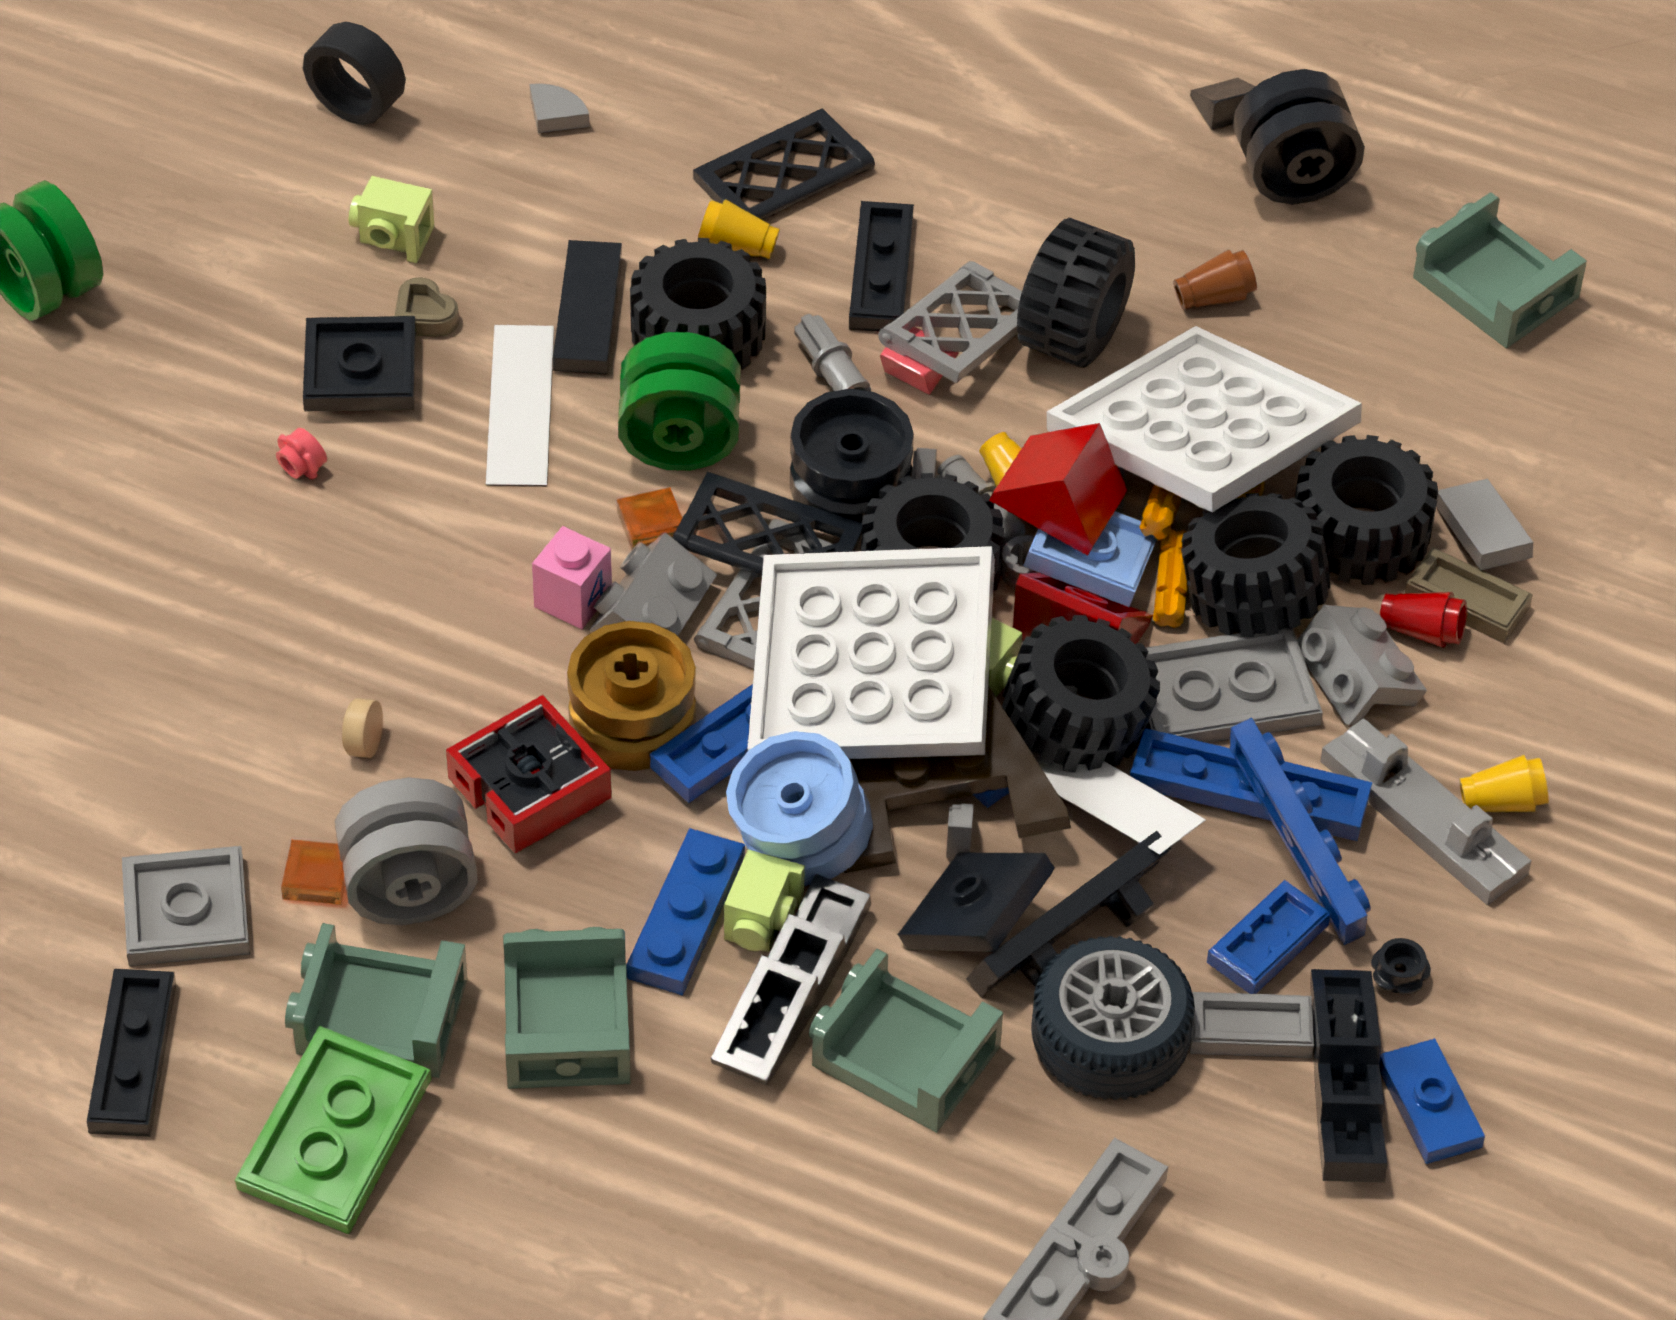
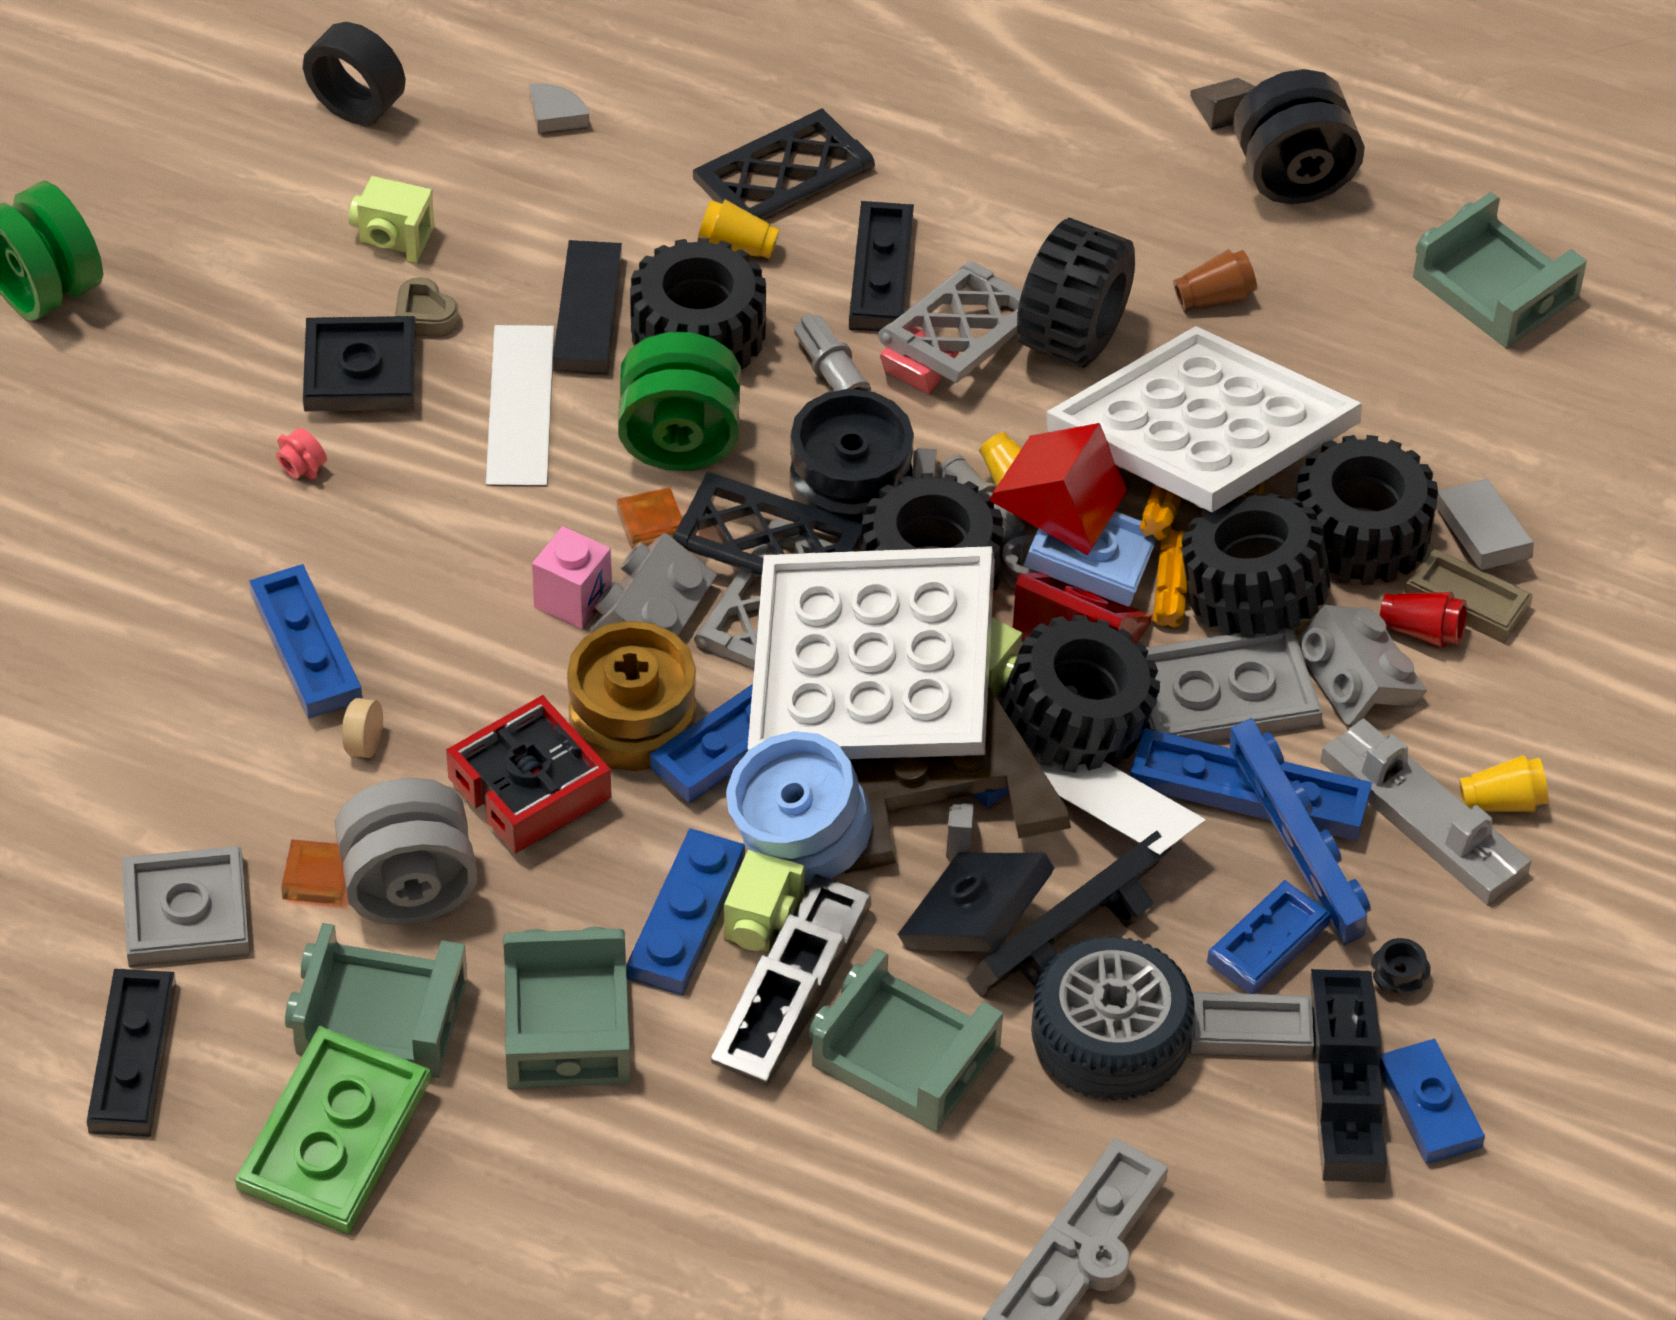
(305, 641): none -> blue plate

